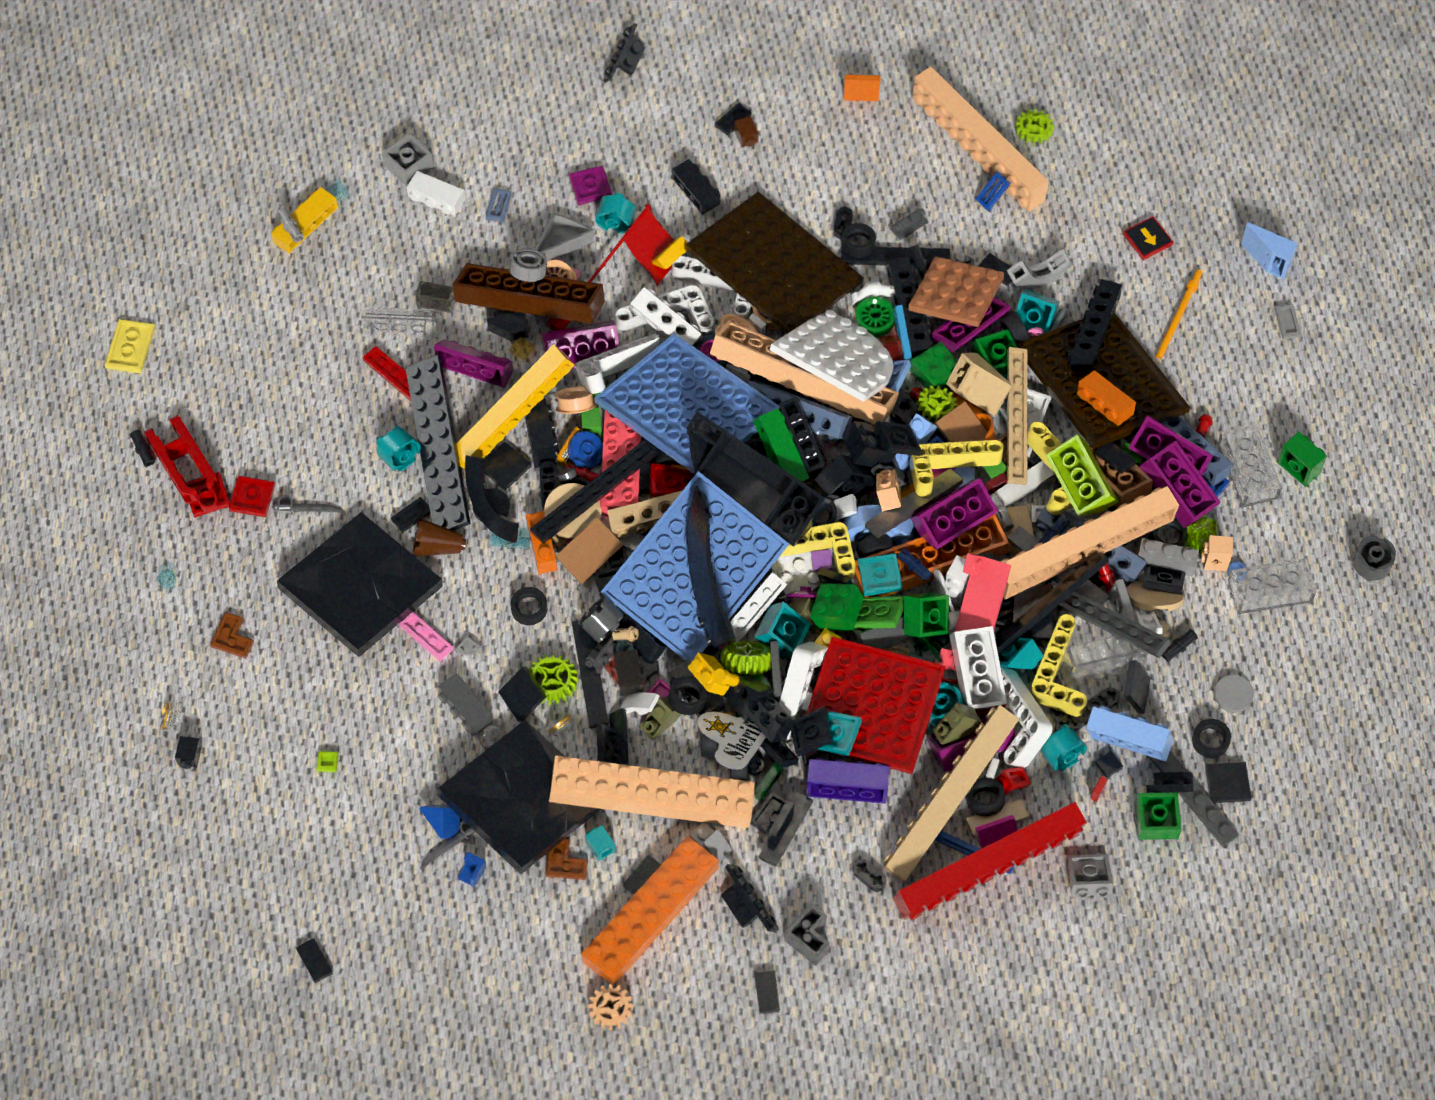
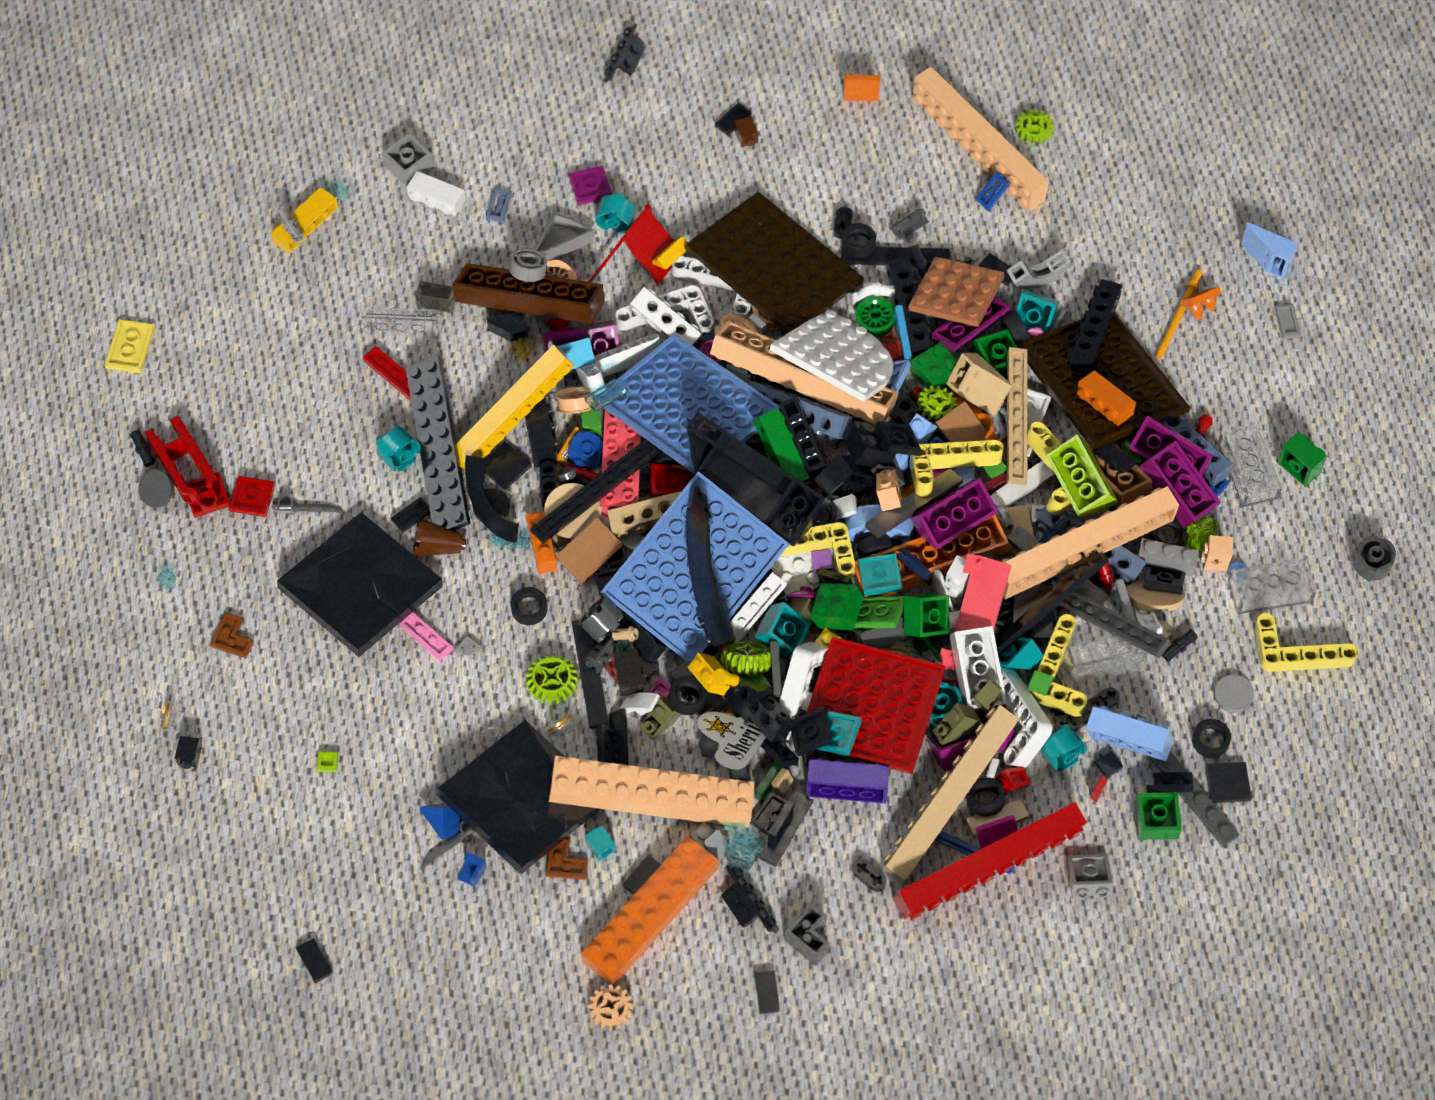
(156, 488): none -> dark grey tile
(464, 704): dark grey brick -> none
(474, 363): magenta slope -> none
(522, 694): black tile -> none
(579, 352): none -> medium azure slope
(605, 395): none -> clear light blue tile
(696, 186): black brick -> none
(743, 849): none -> clear light blue bracket
(759, 761): black bush -> none
(782, 782): none -> tan tile
(987, 695): none -> olive brick
(1040, 683): none -> bright green tile
(1137, 686): black tile -> none
(1148, 238): black tile -> none
(1195, 301): none -> orange tile
(1298, 653): none -> light yellow beam

